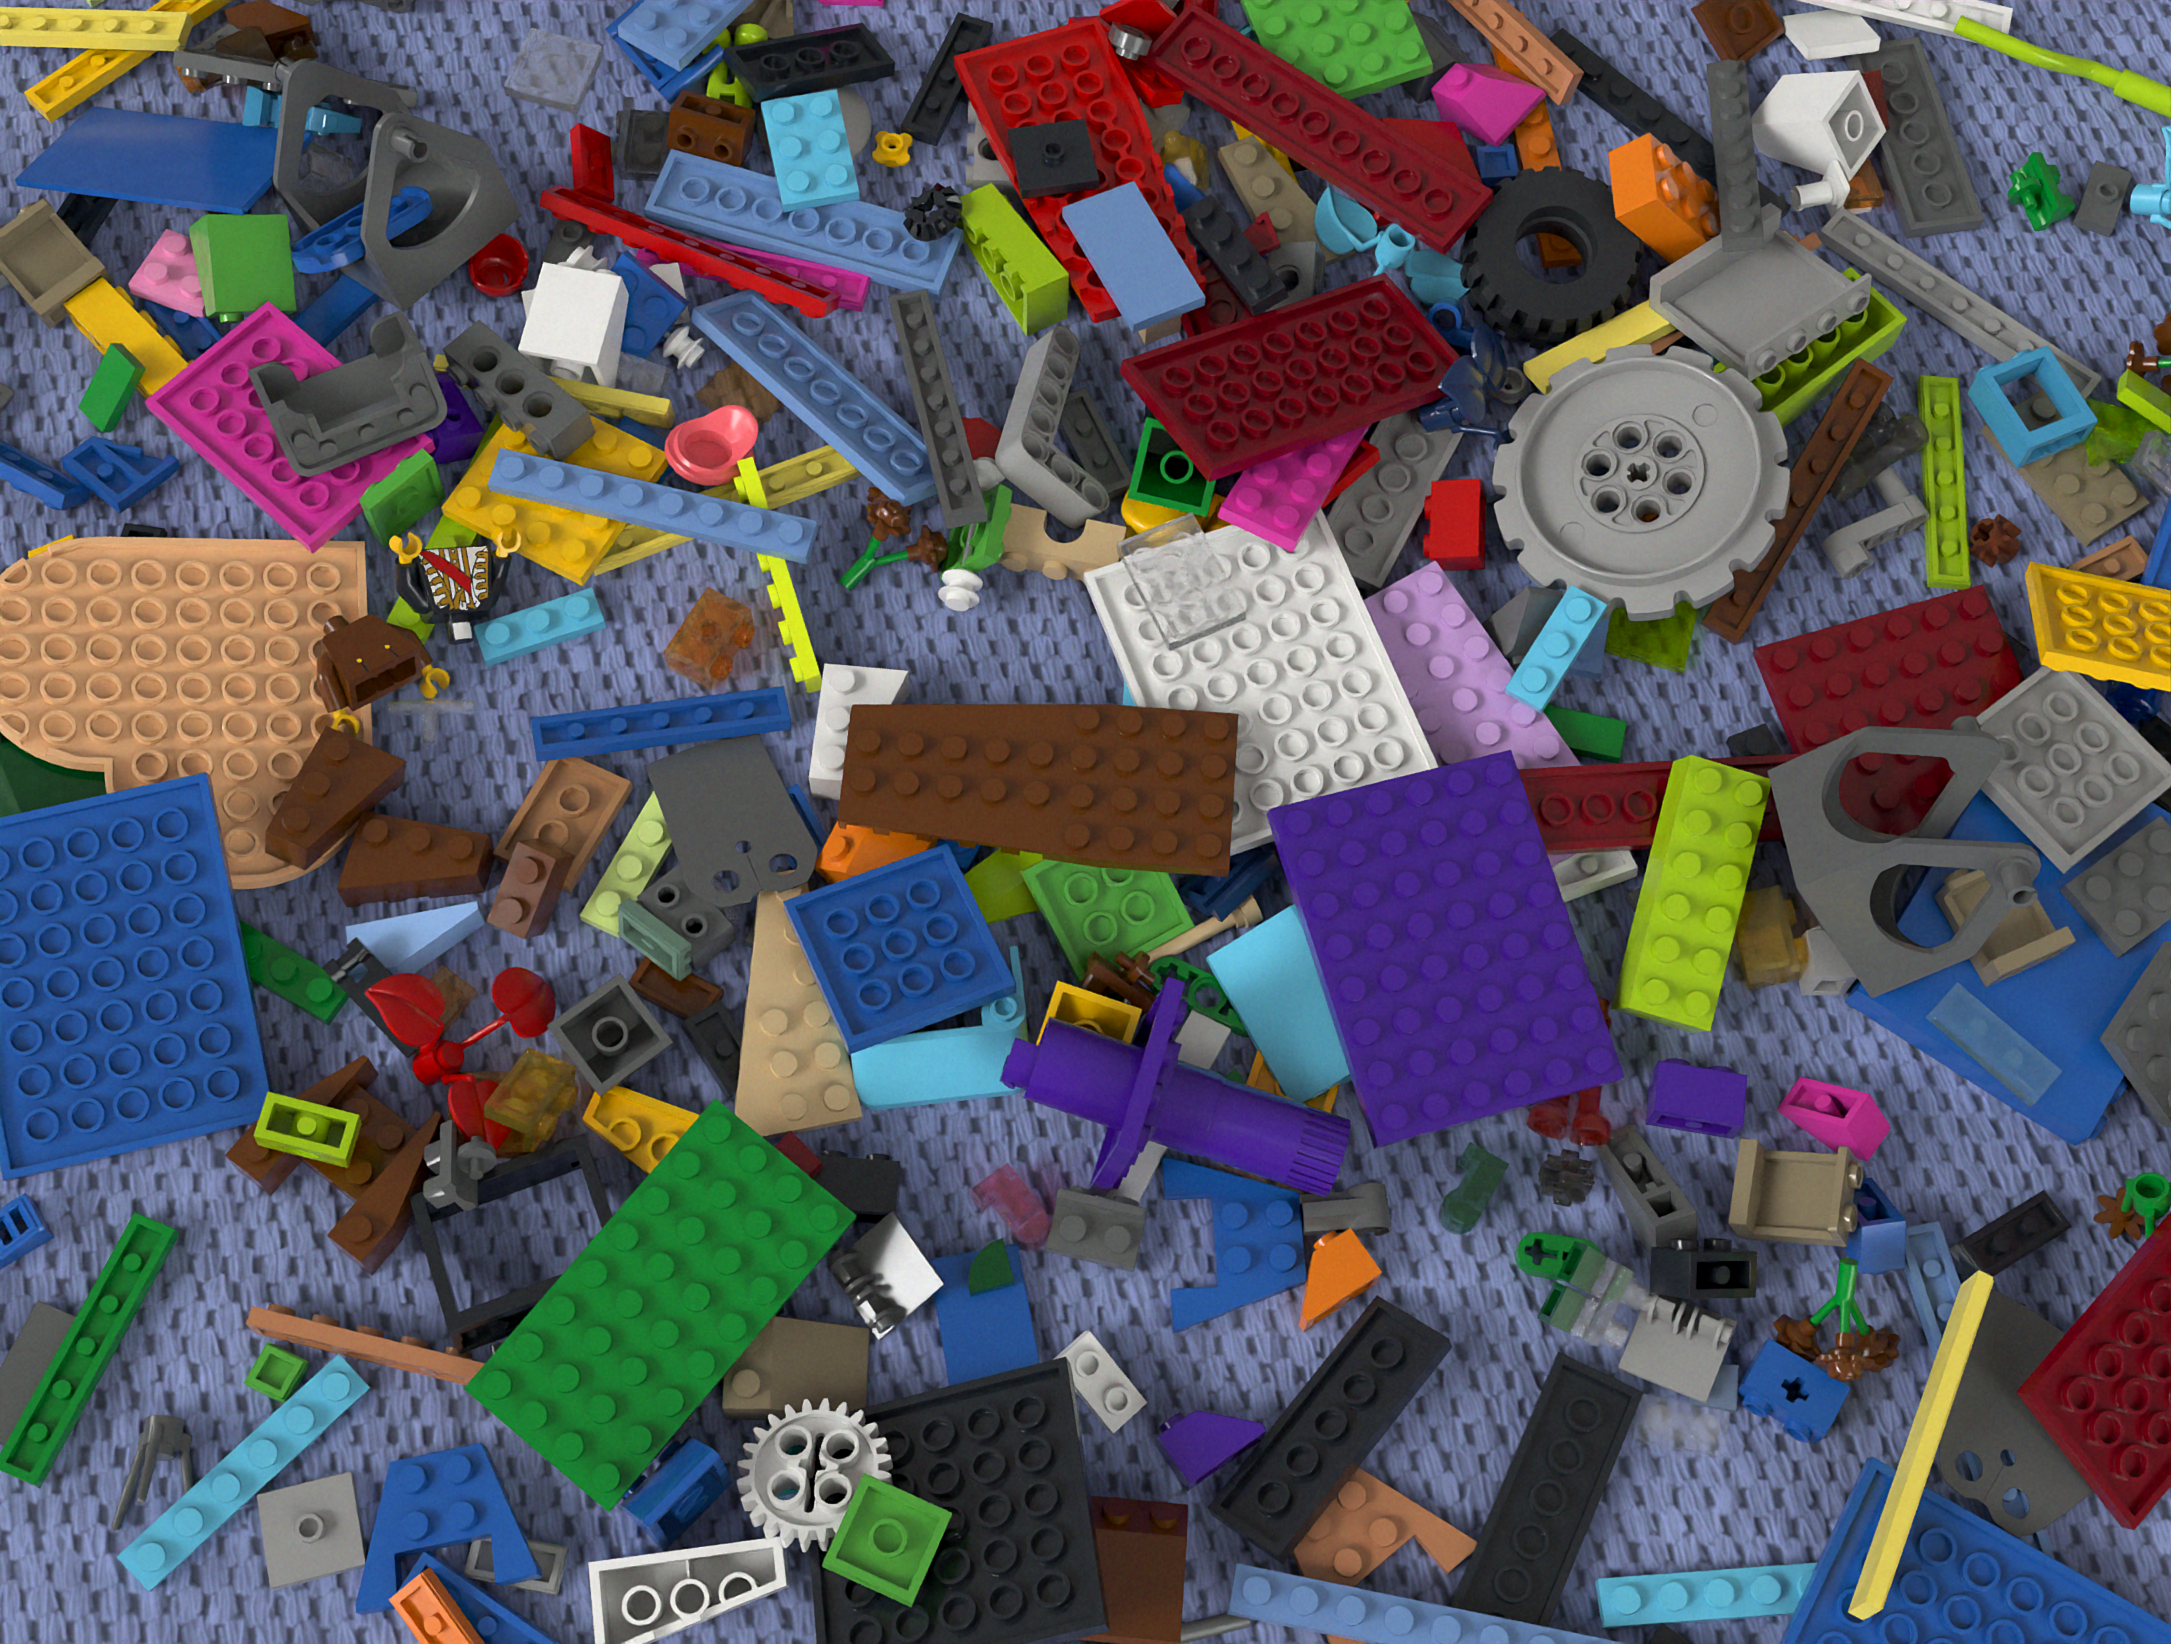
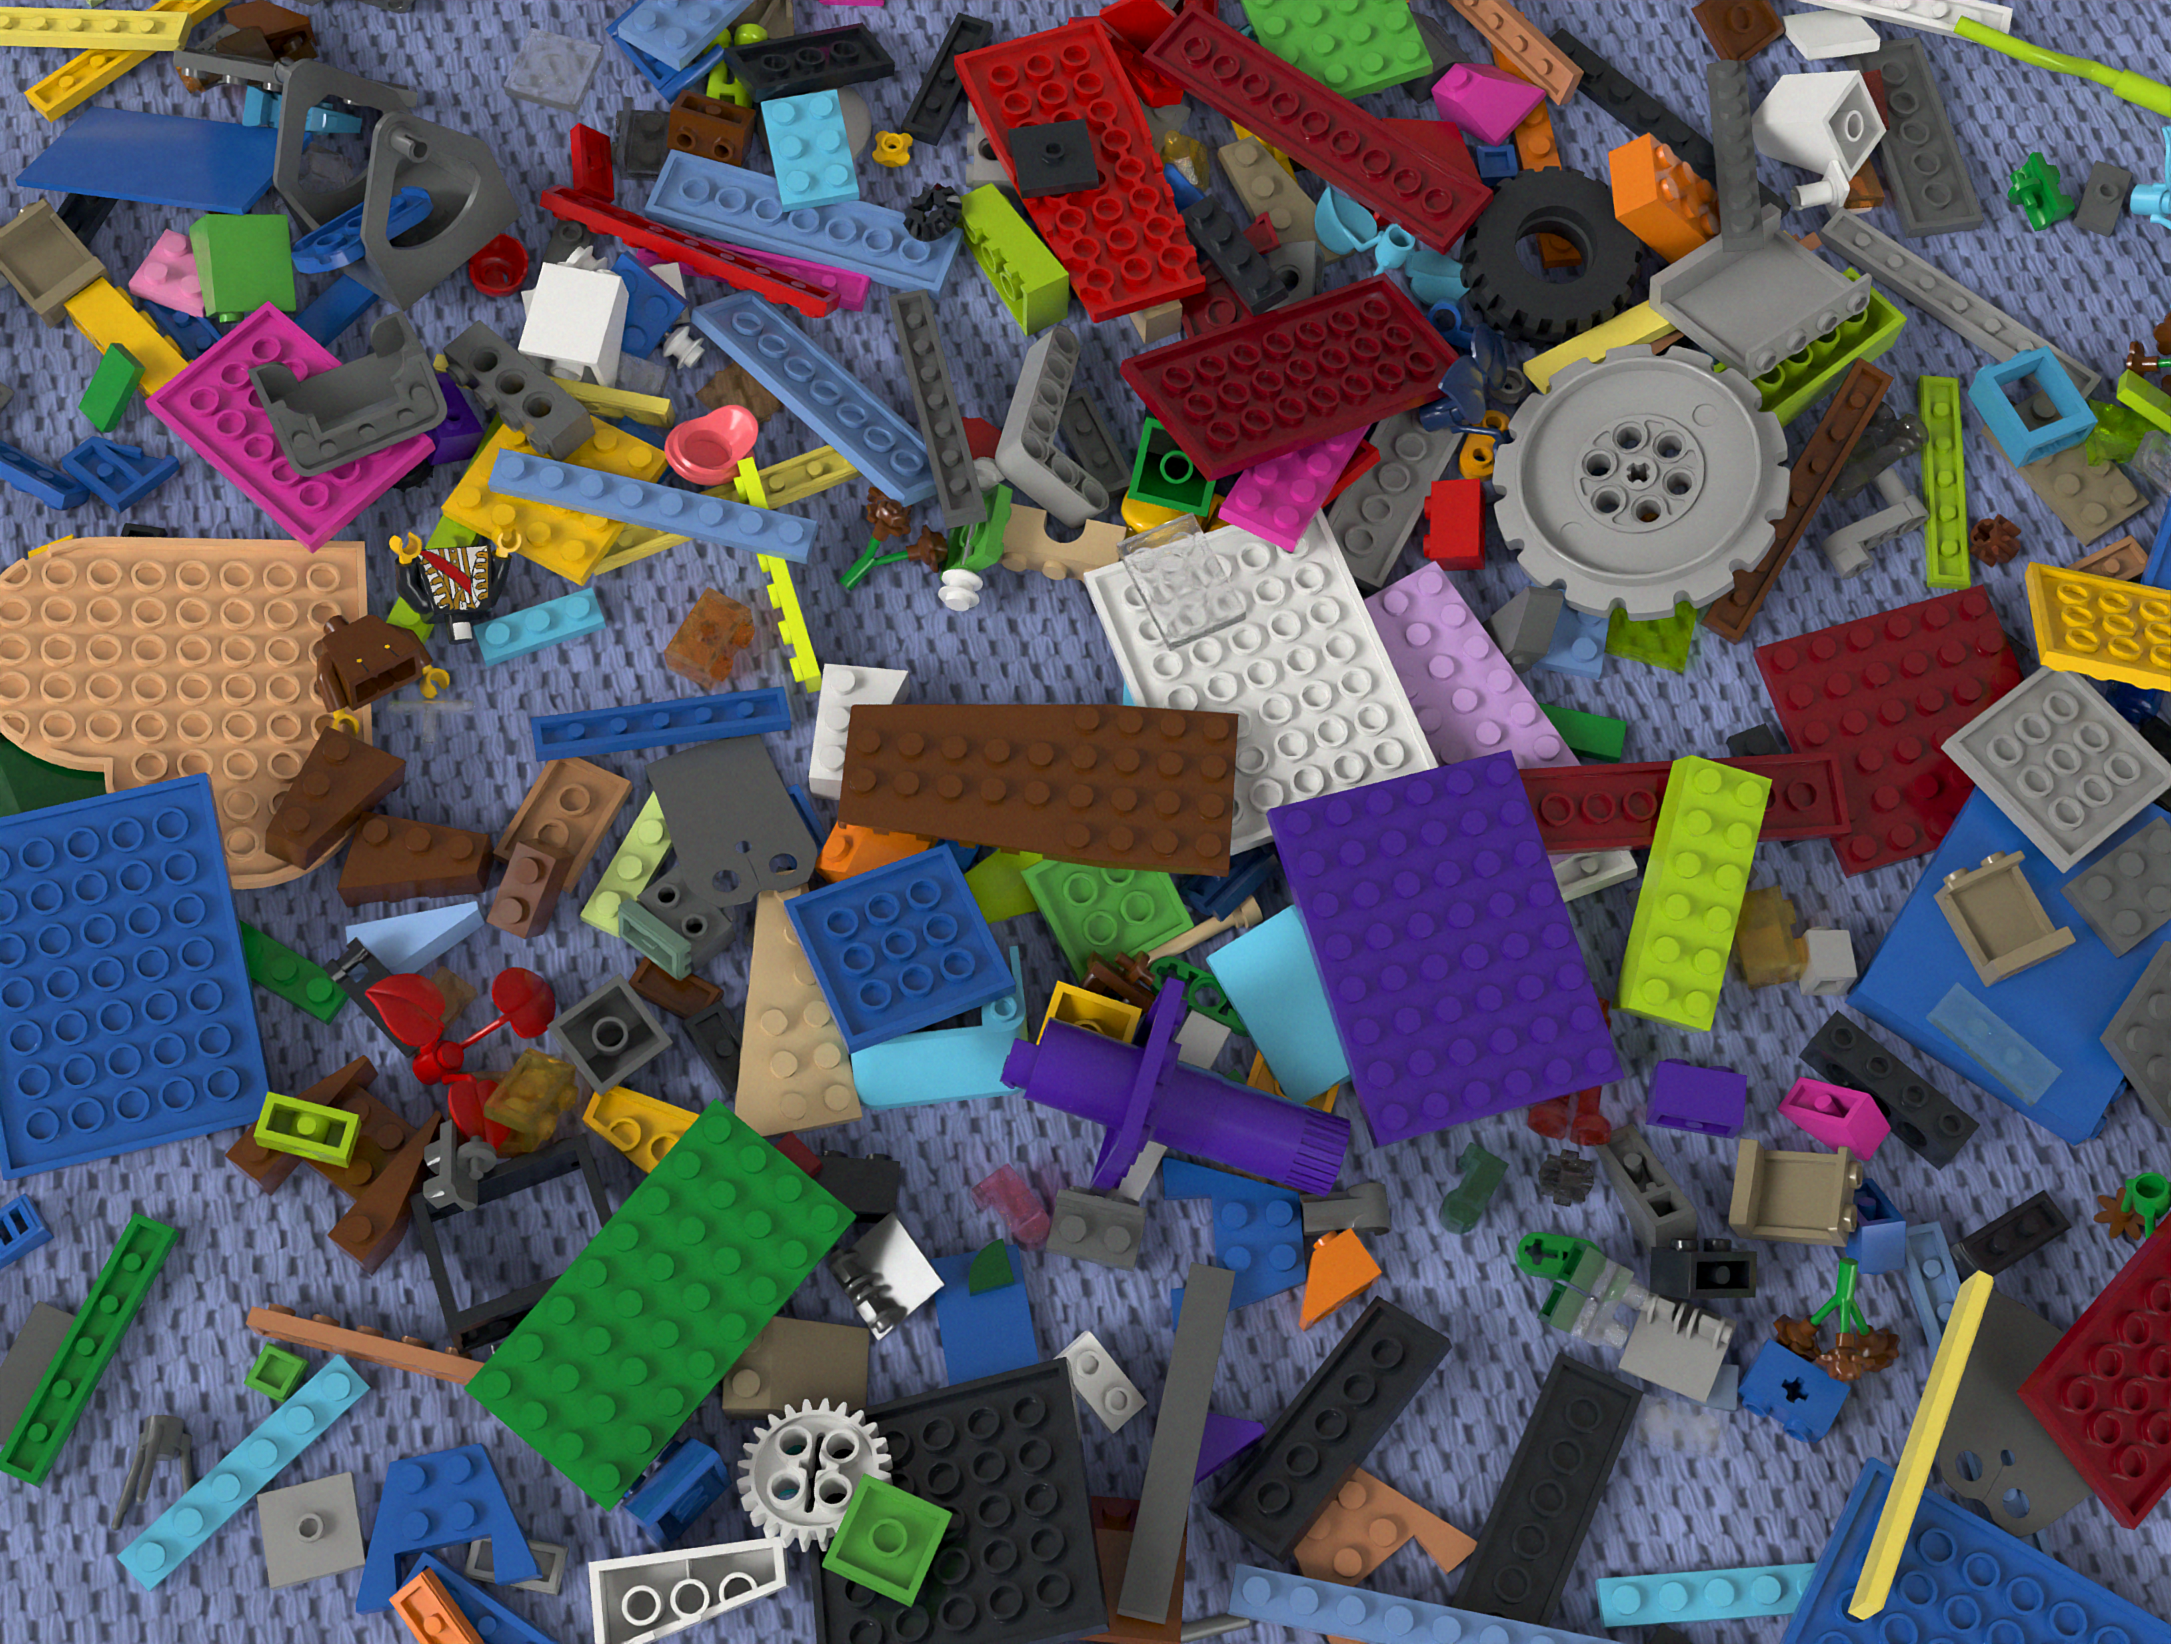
(402, 497): bright green plate -> none
(1129, 40): dark grey plate -> none
(1133, 256): medium blue tile -> none
(1176, 1445): none -> dark grey tile
(1481, 446): none -> light orange plate
(1556, 649): medium azure plate -> none
(1854, 872): dark grey piece -> none
(1909, 1103): none -> black brick

